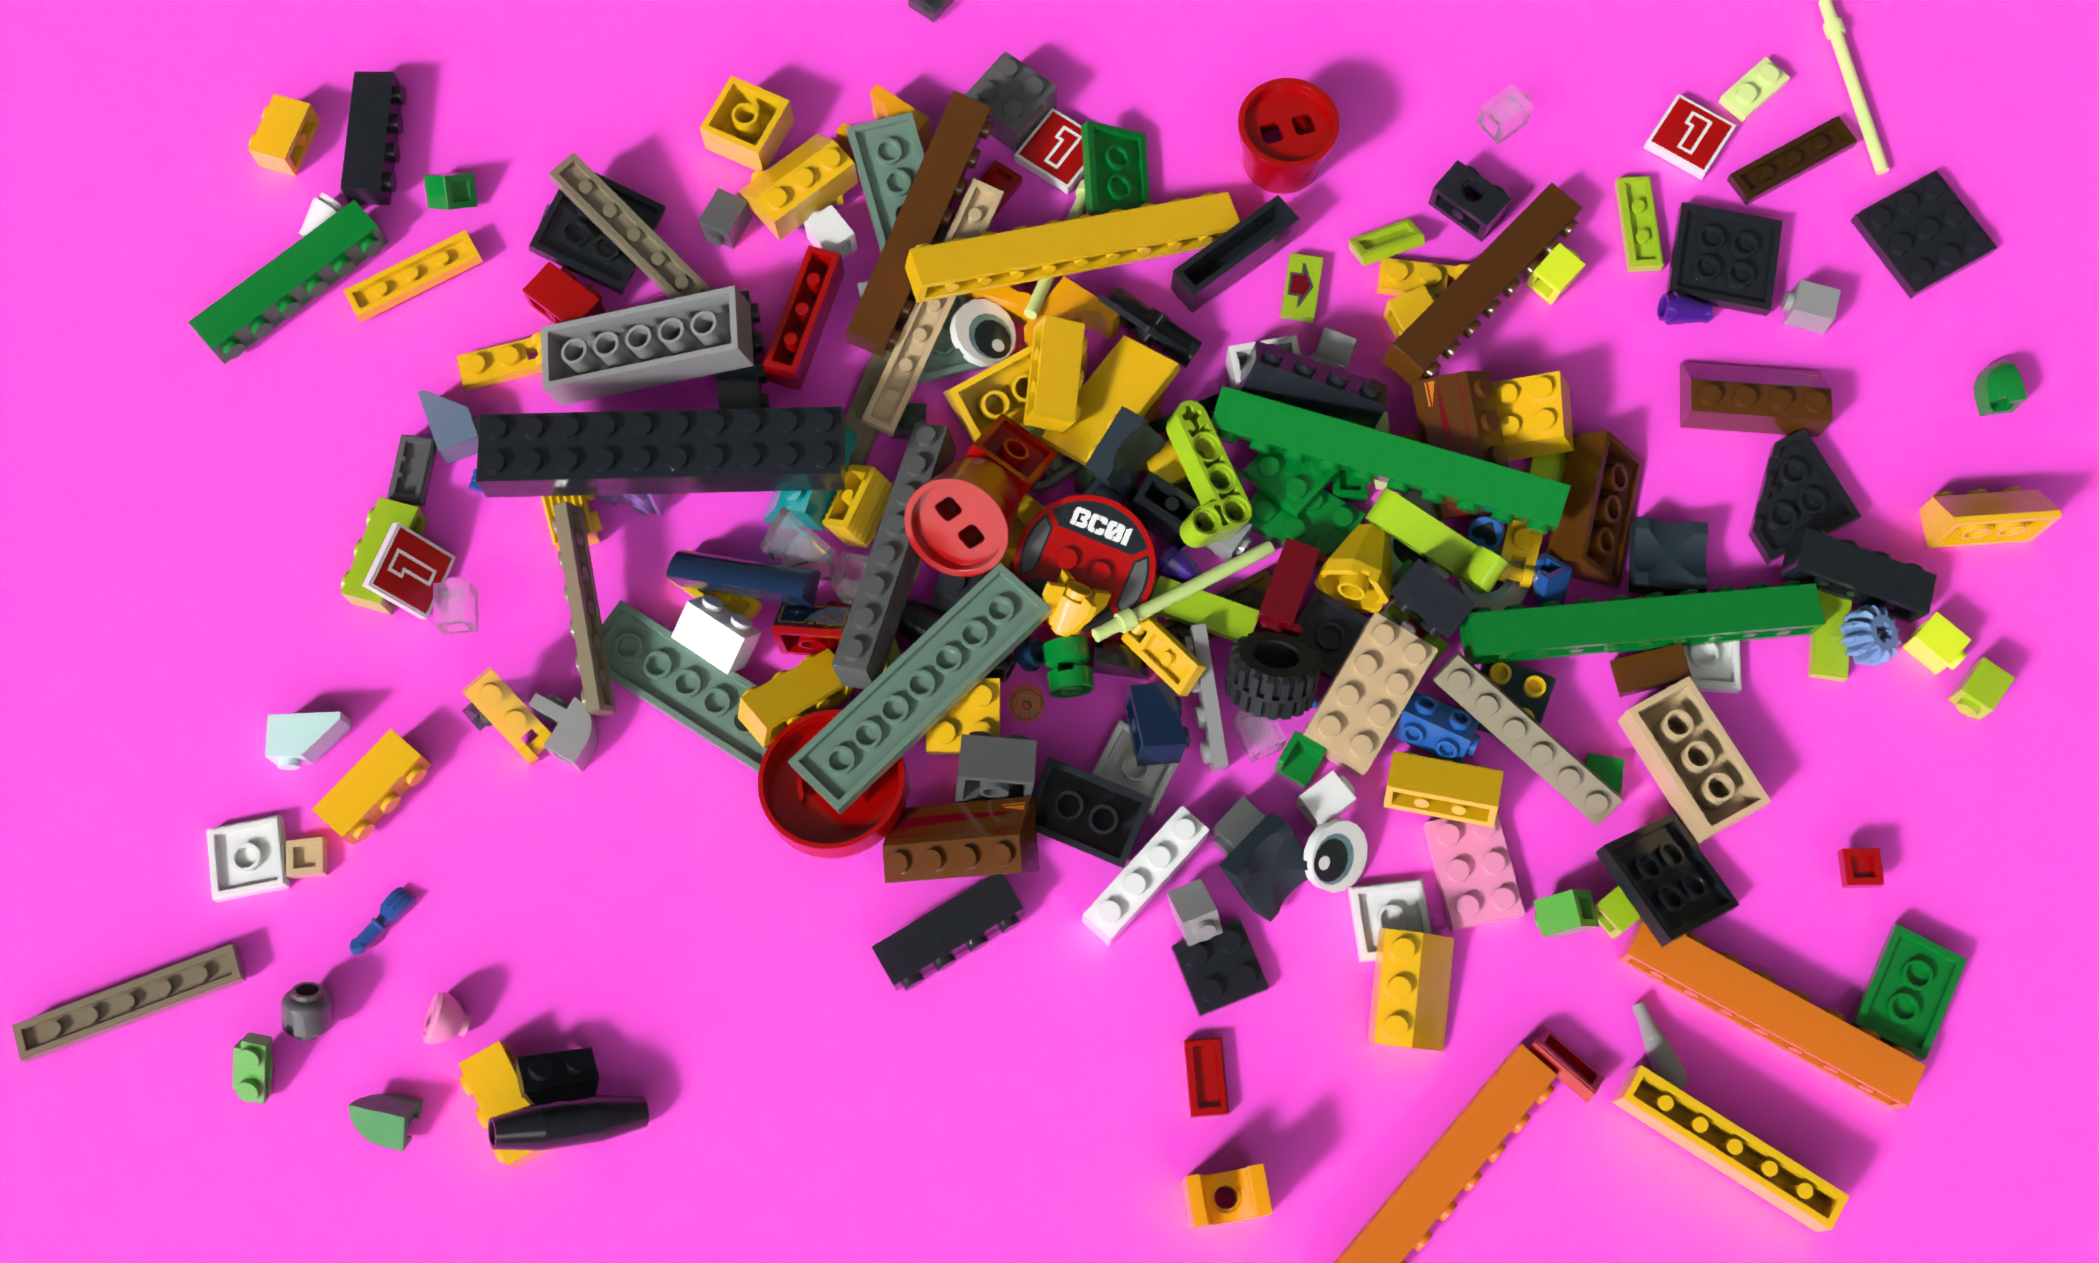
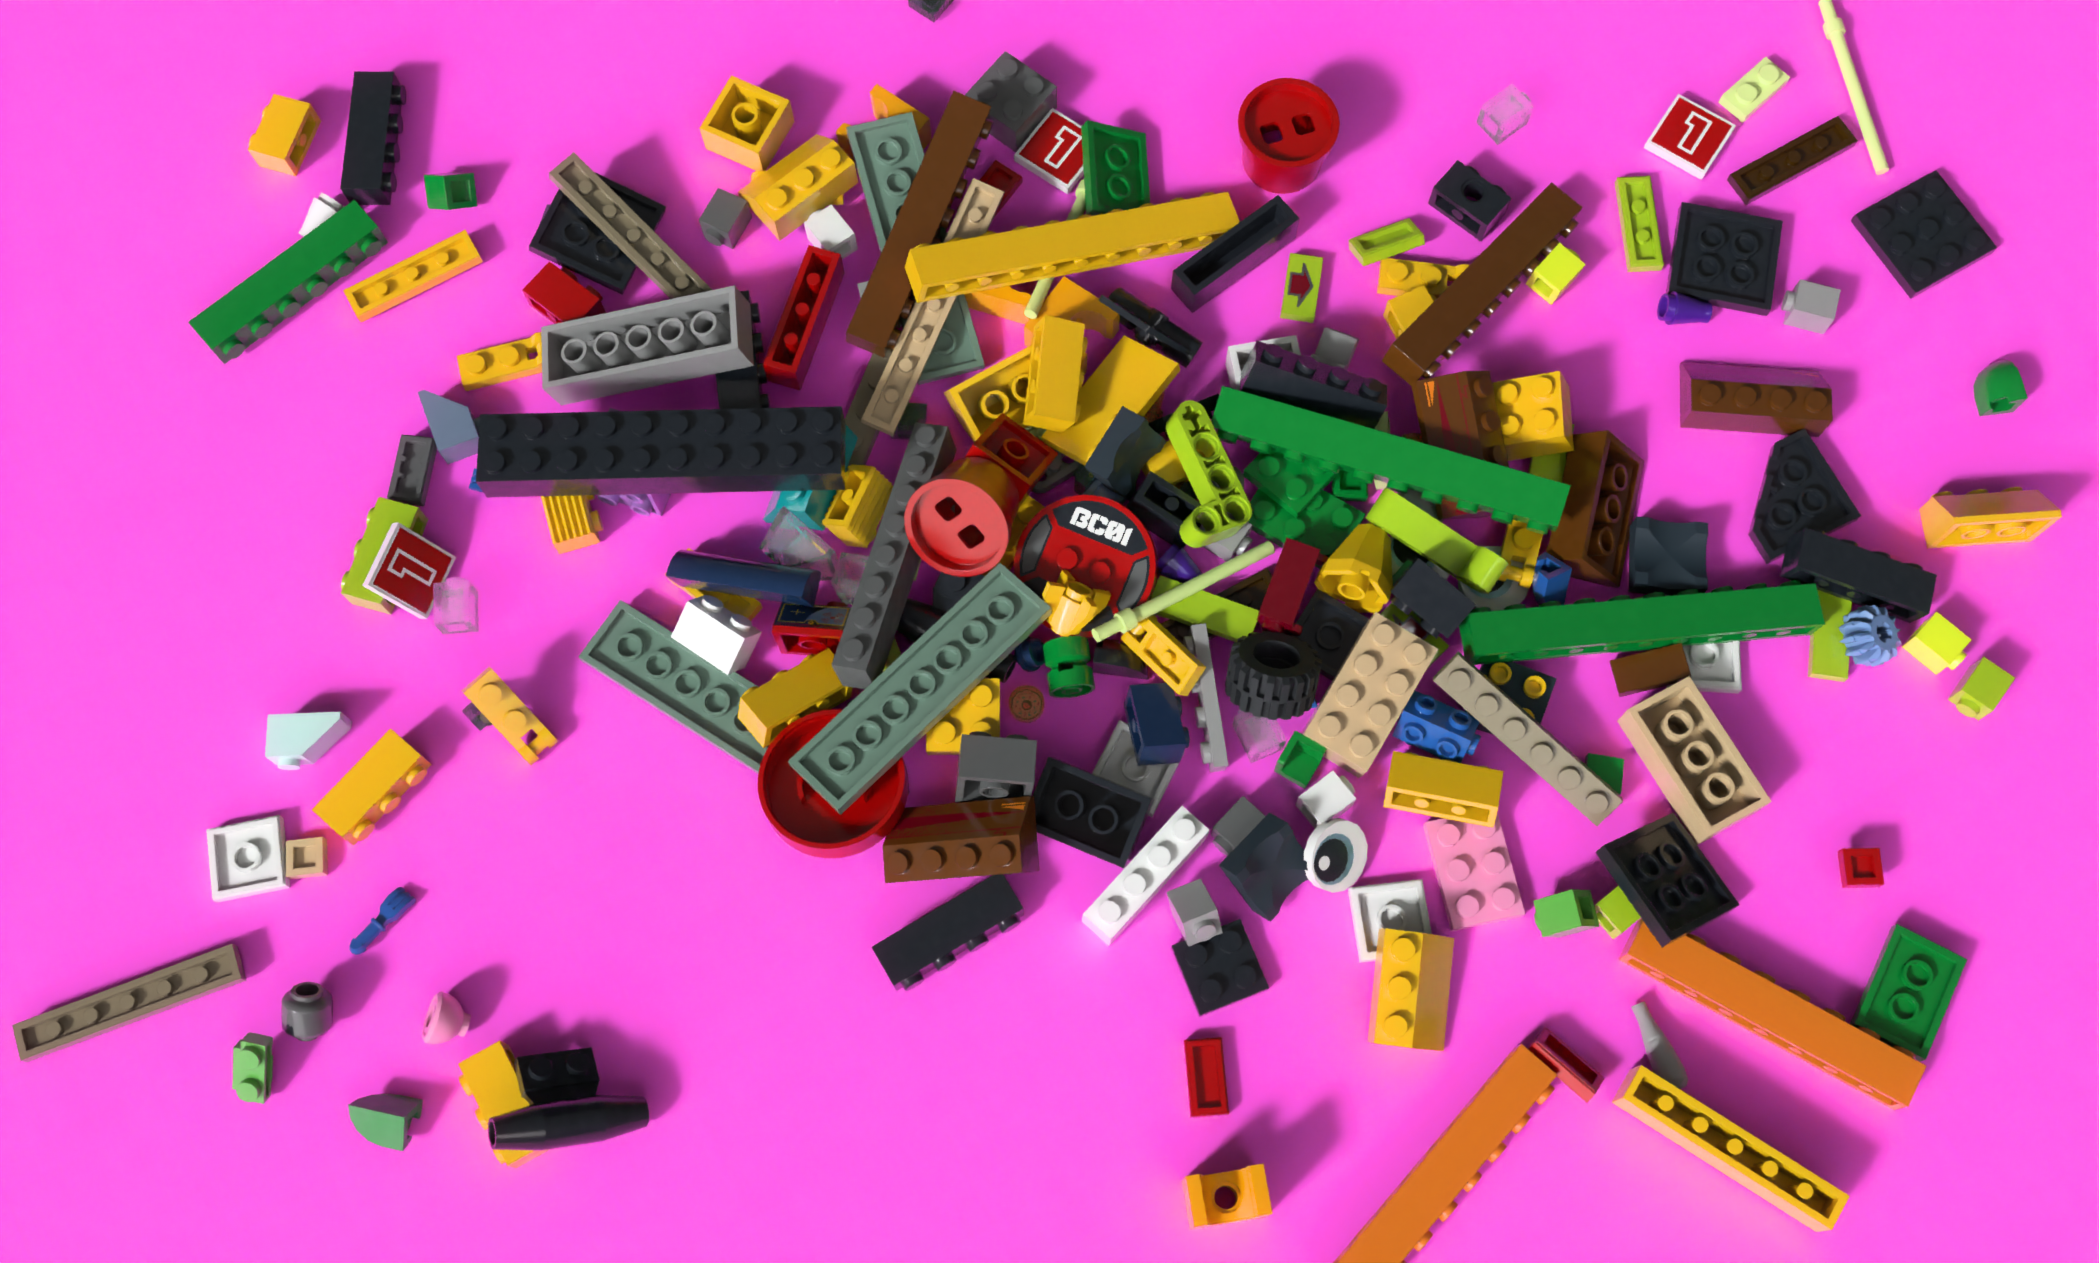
(575, 730): light grey brick -> none
(584, 609): plate -> none
(983, 332): tile -> none
(1486, 531): blue tile -> none

